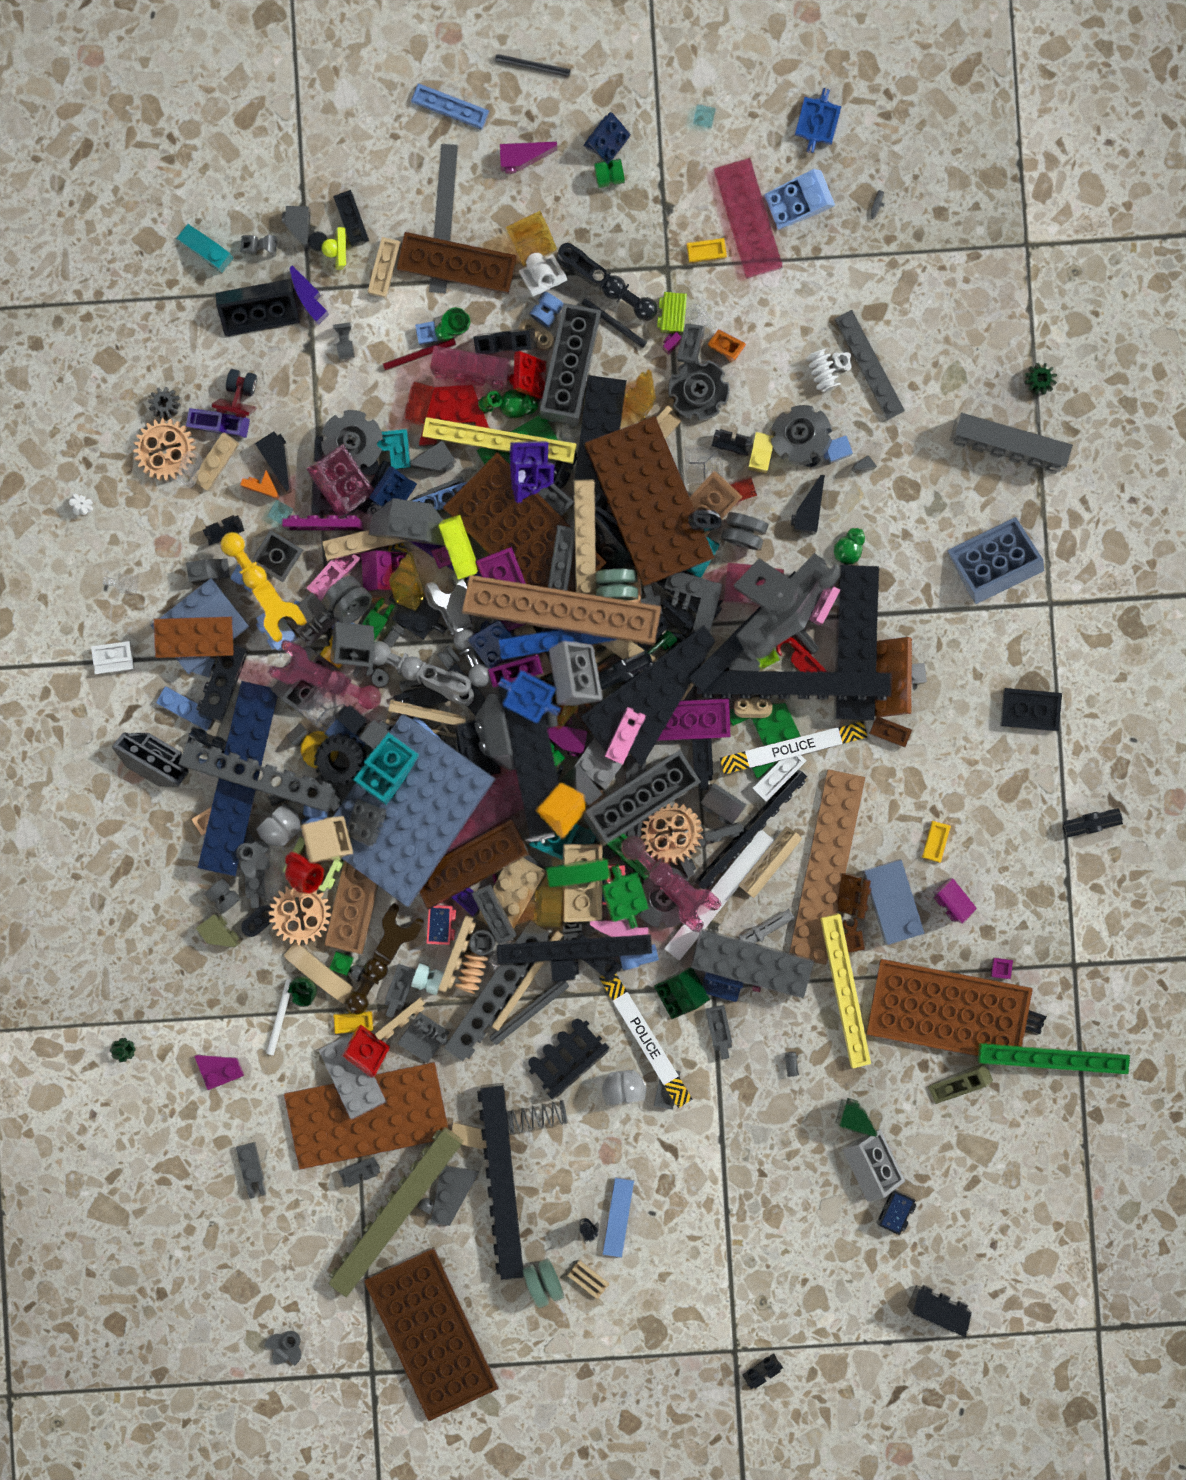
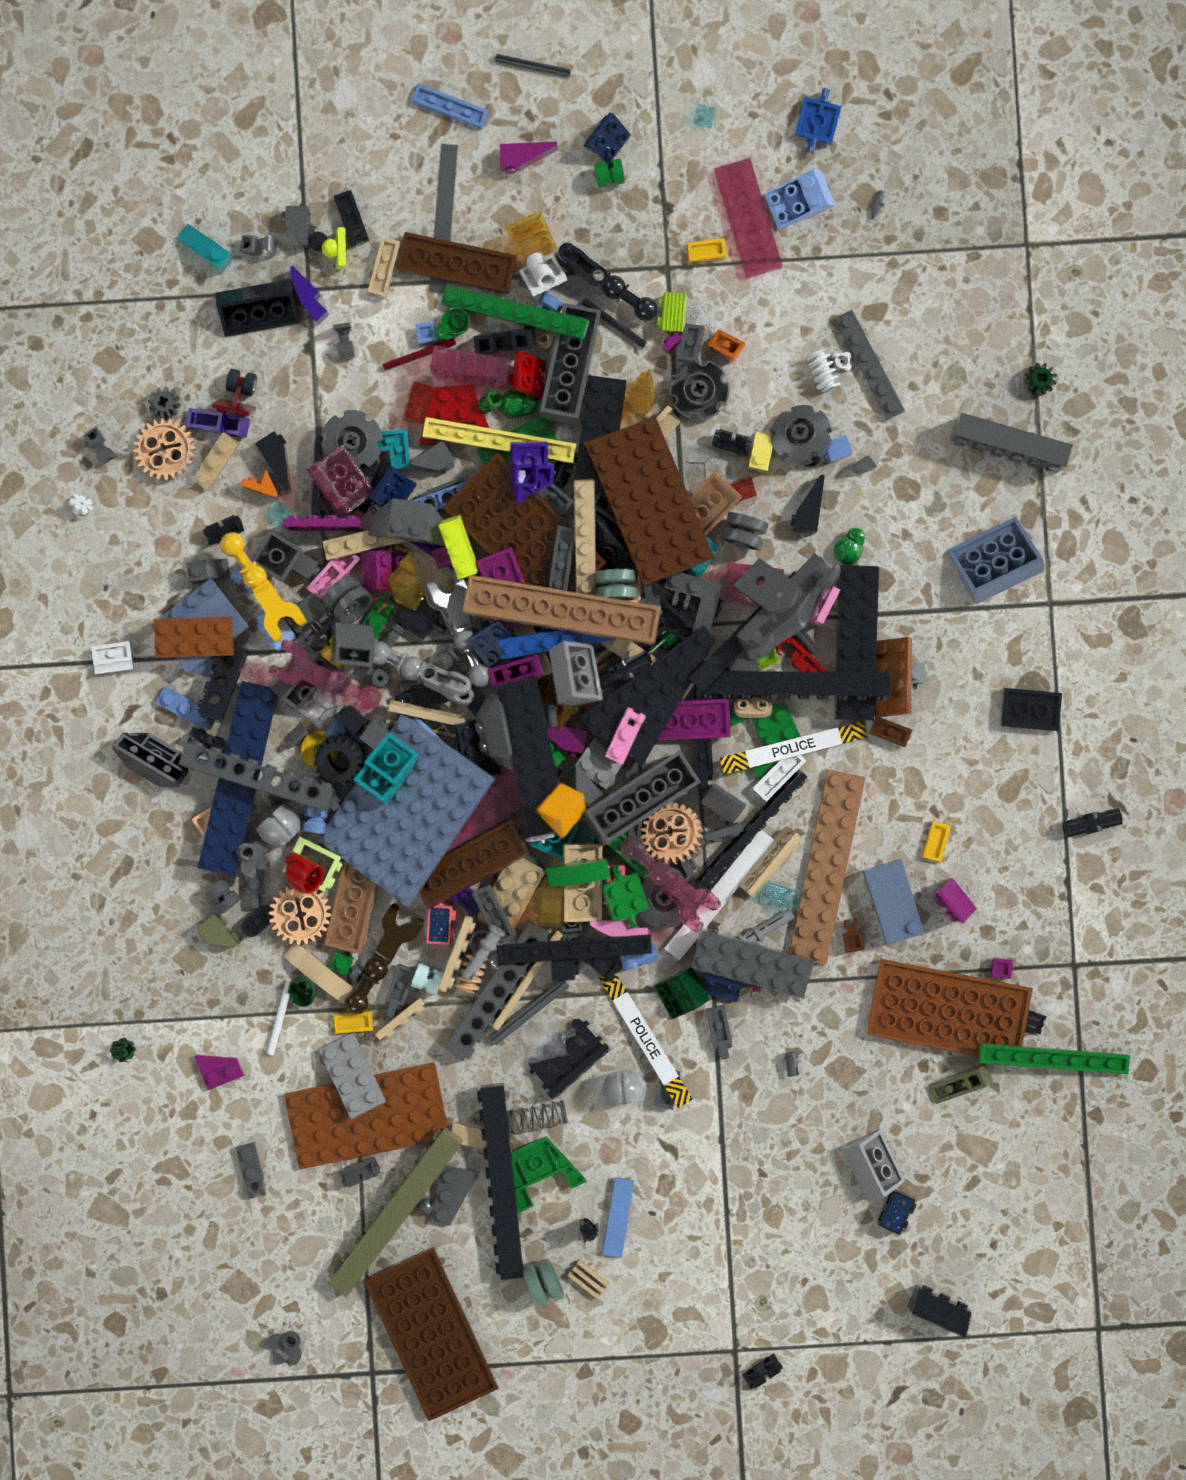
(96, 440): none -> dark grey leg
(307, 566): none -> dark grey brick
(327, 839): tan slope -> none
(365, 821): dark grey hinge -> none
(366, 1051): red plate -> none
(424, 1037): dark grey hinge -> none
(487, 945): none -> light grey pin
(515, 312): none -> green plate
(529, 696): blue plate -> none
(538, 1162): none -> green wing
(543, 1040): none -> clear plate
(704, 520): black plate -> none
(780, 893): none -> clear light blue piece
(845, 990): light yellow plate -> none
(849, 895): reddish brown plate -> none
(853, 1117): dark green slope -> none

